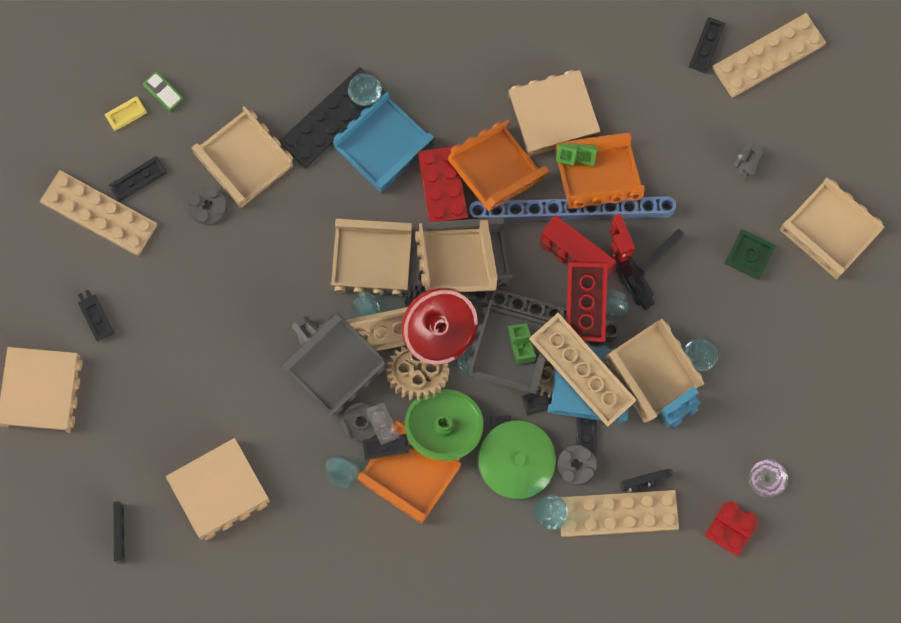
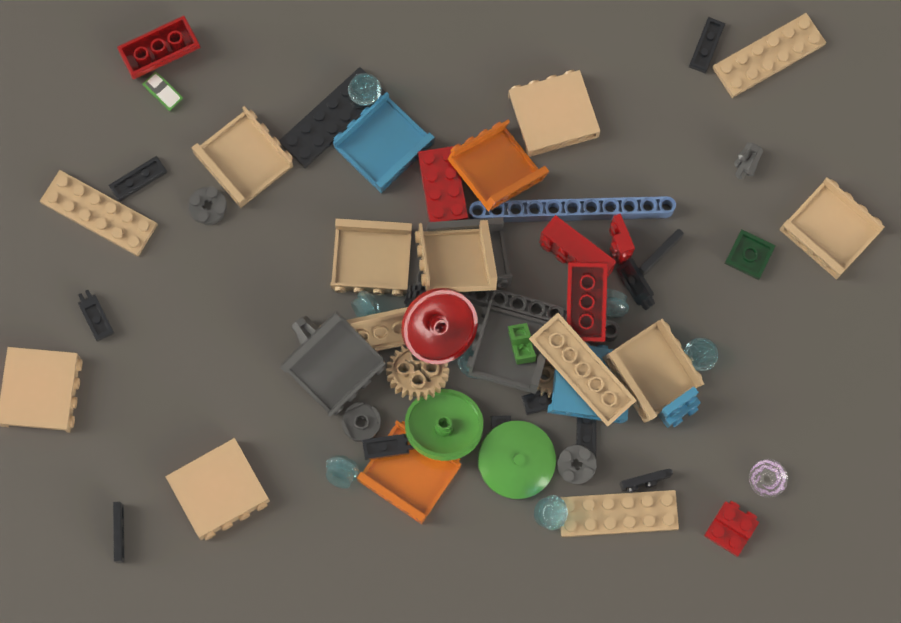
(125, 113): light yellow tile -> none
(158, 47): none -> red brick
(382, 423): clear plate -> none
(573, 152): bright green slope -> none
(609, 180): orange panel -> none

